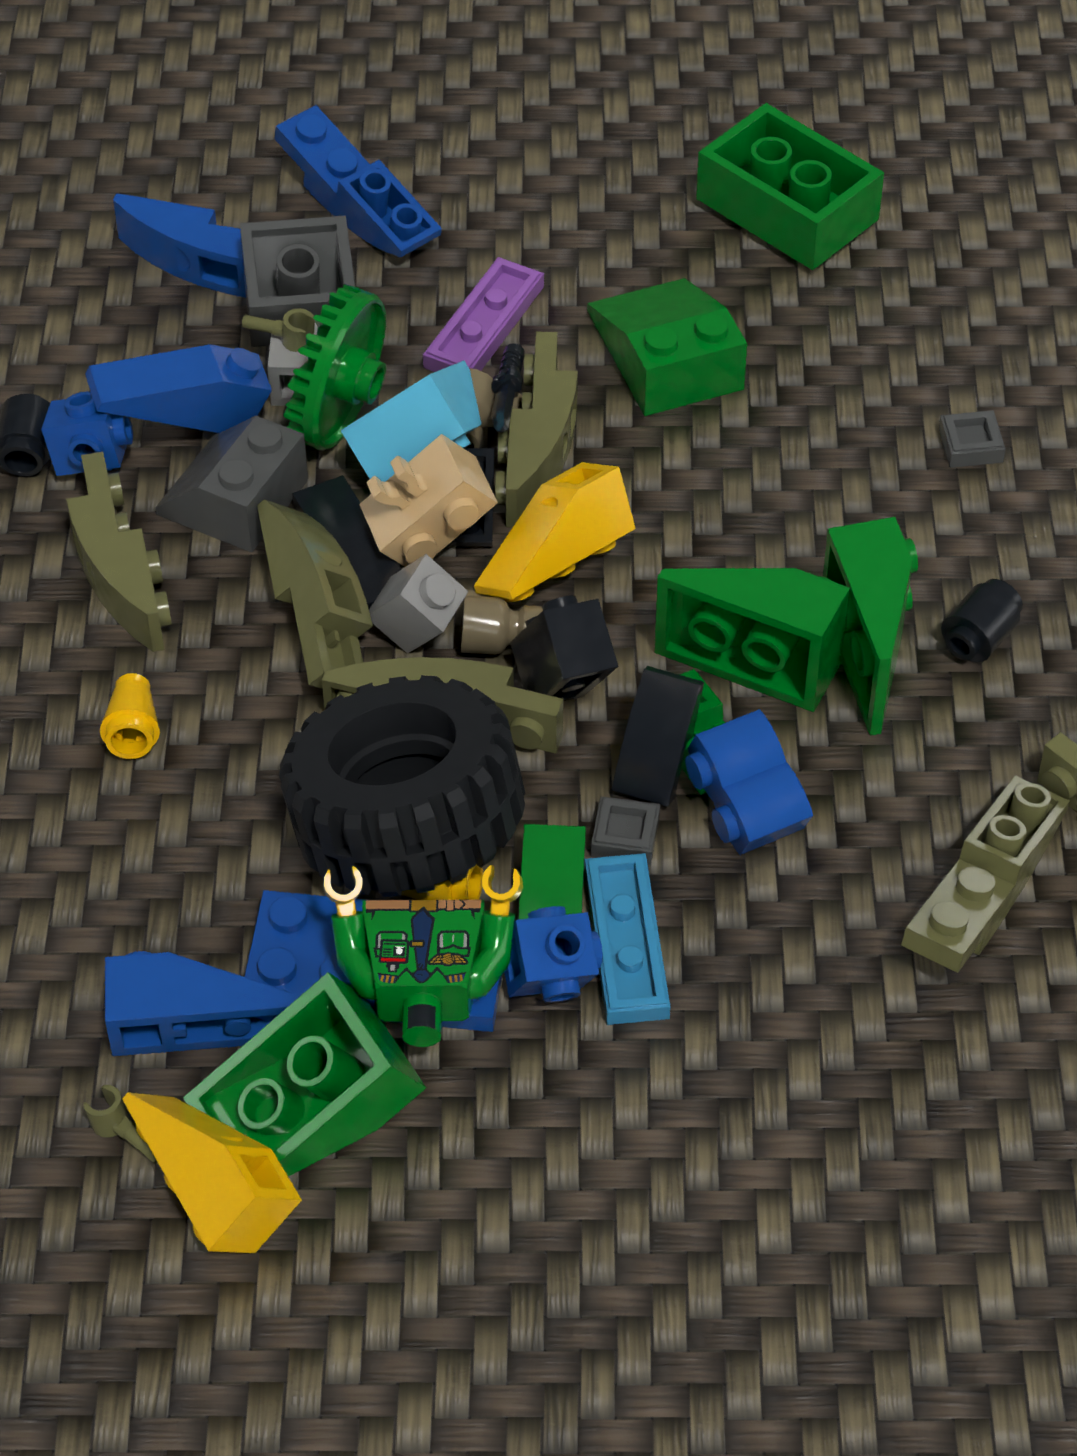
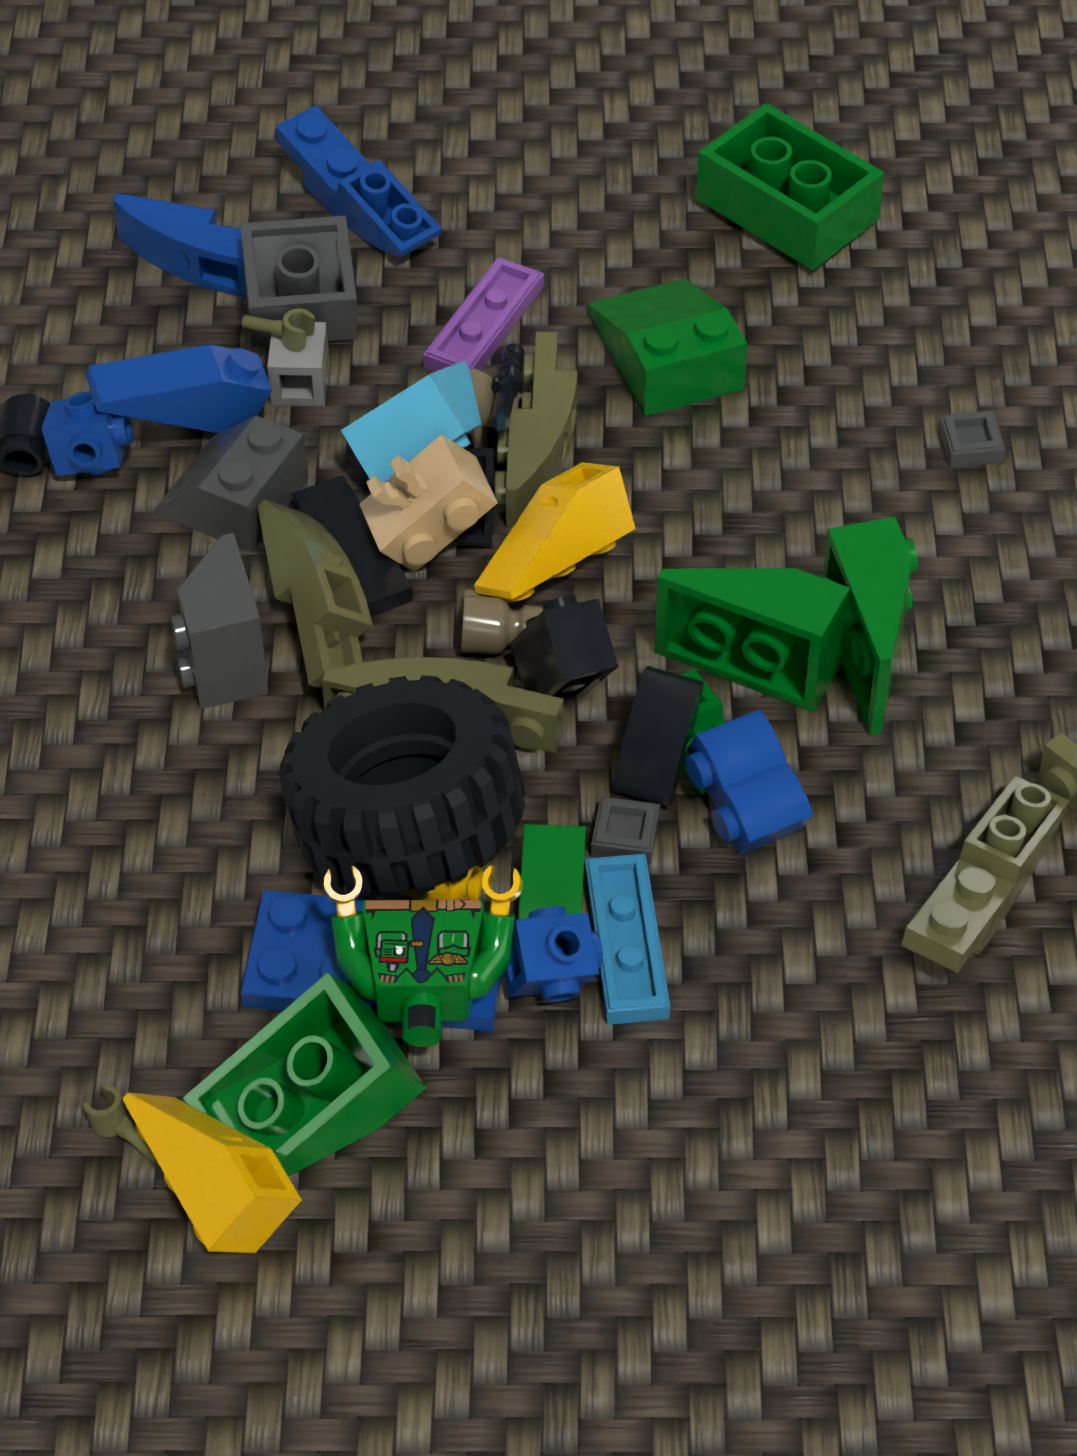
(117, 557): olive slope -> none
(130, 718): yellow cone -> none
(183, 1004): blue slope -> none
(220, 630): none -> dark grey slope
(340, 367): green wheel -> none
(417, 603): light grey brick -> none
(982, 620): black brick -> none

